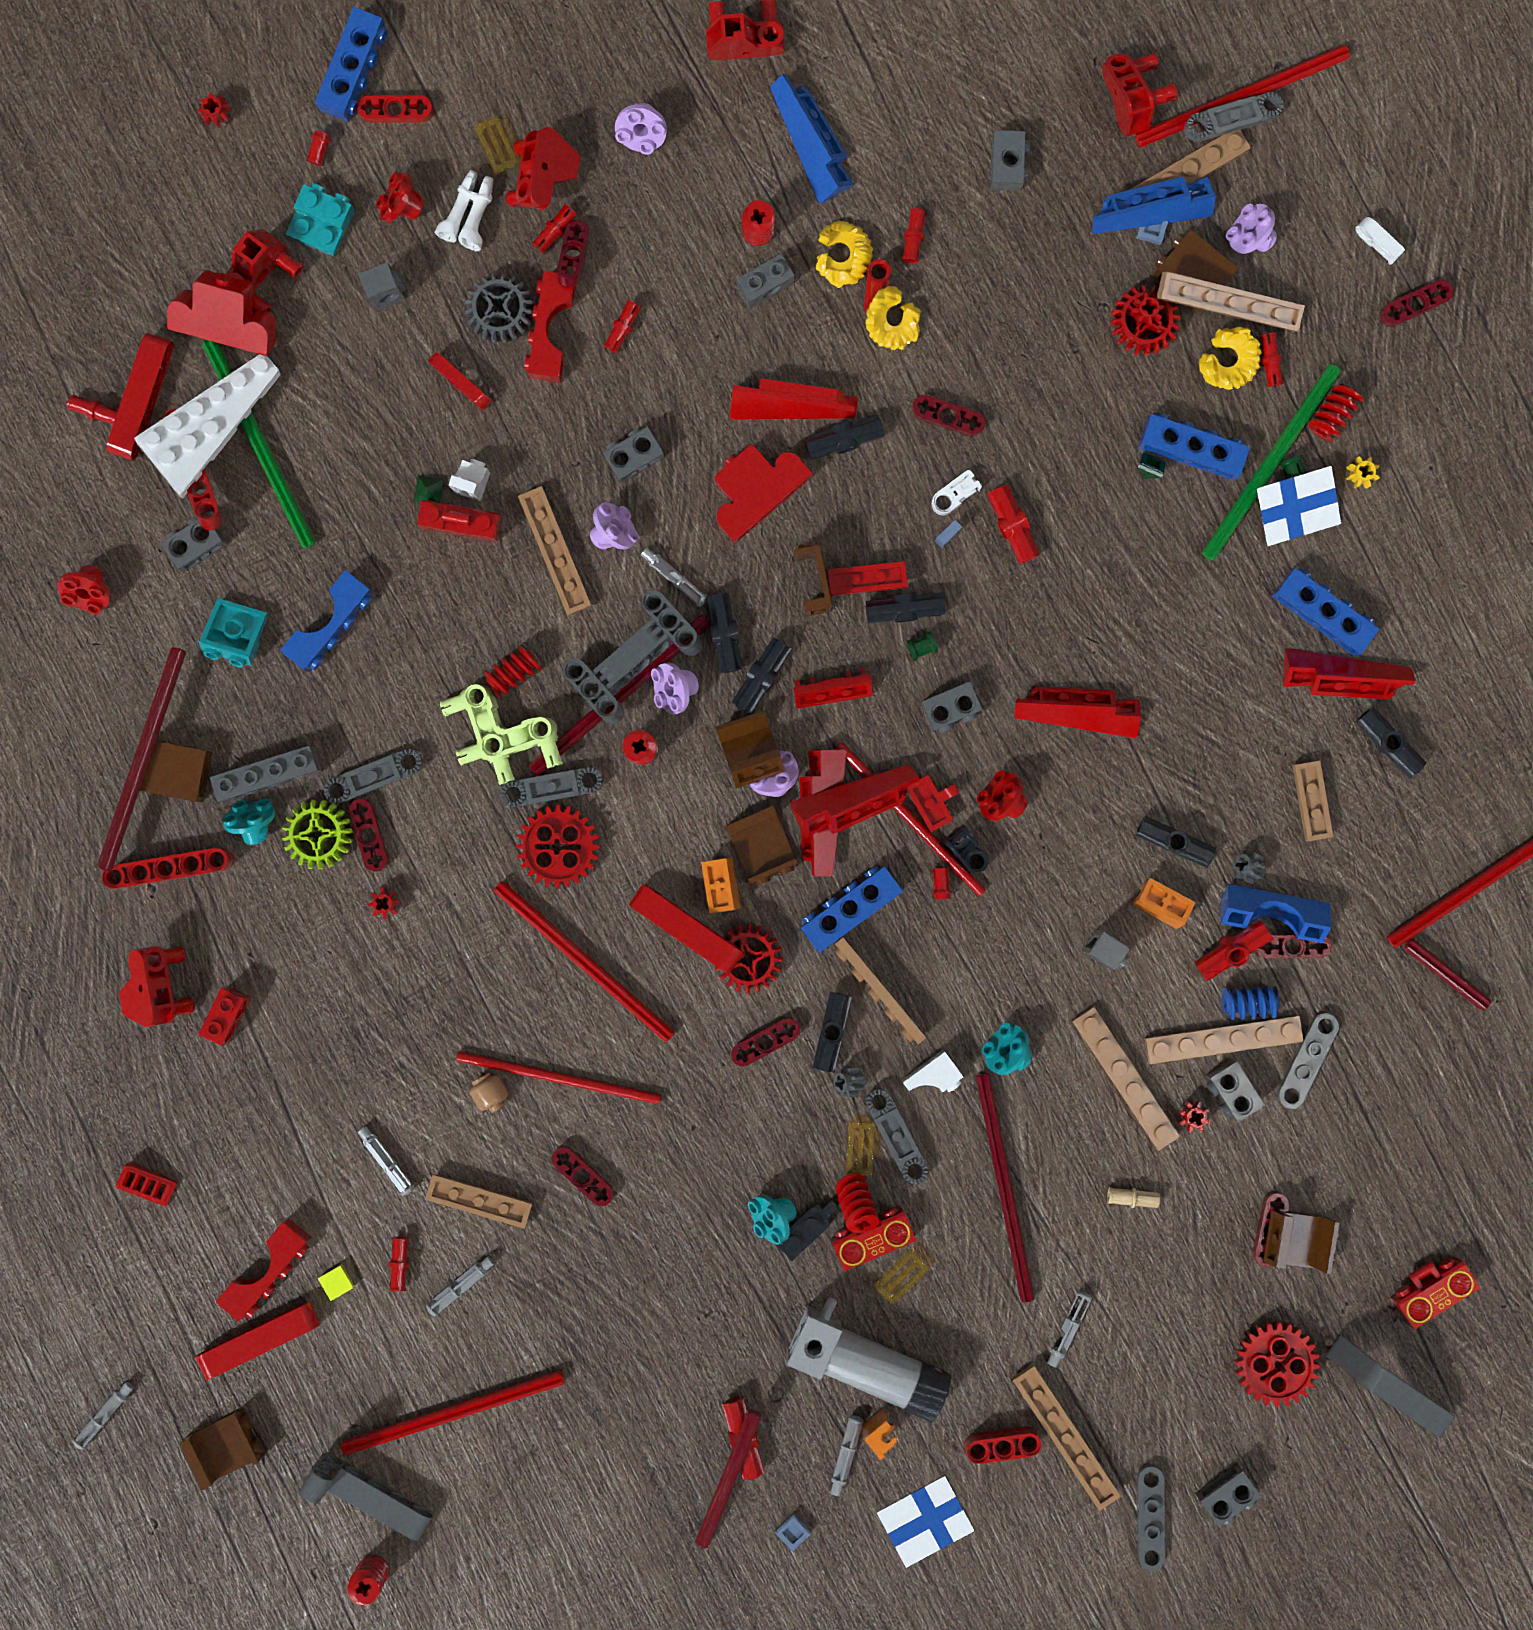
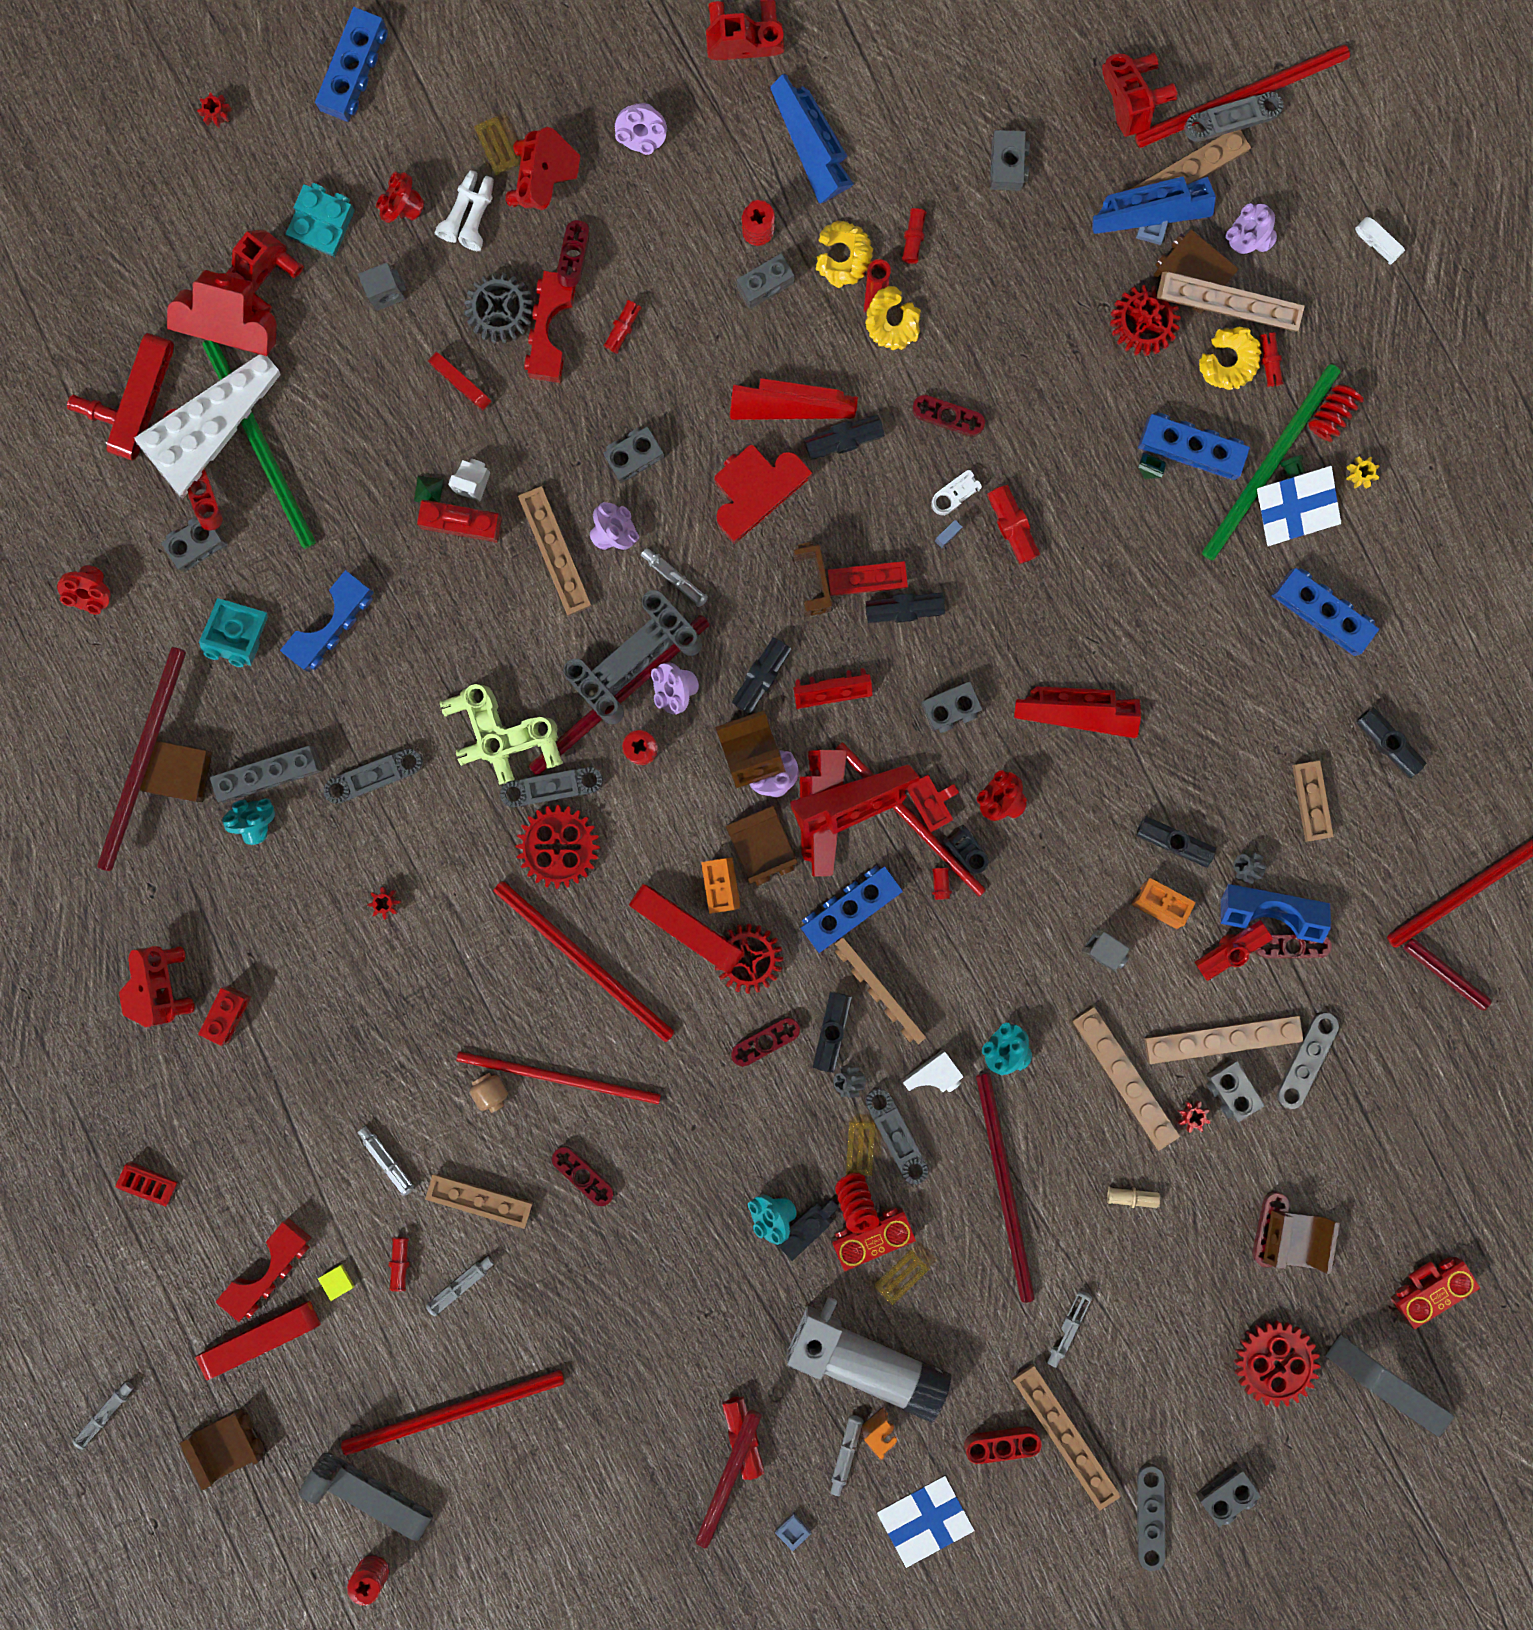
(155, 870): red beam -> none
(295, 836): lime gear -> none
(318, 147): red pin -> none
(370, 814): dark red beam -> none
(377, 117): red beam -> none
(511, 671): red piece -> none
(554, 229): red pin -> none
(724, 633): black piece -> none
(922, 646): dark green bush -> none
(1250, 1001): blue piece -> none
(1343, 675): red wedge -> none
(1420, 293): dark red beam -> none

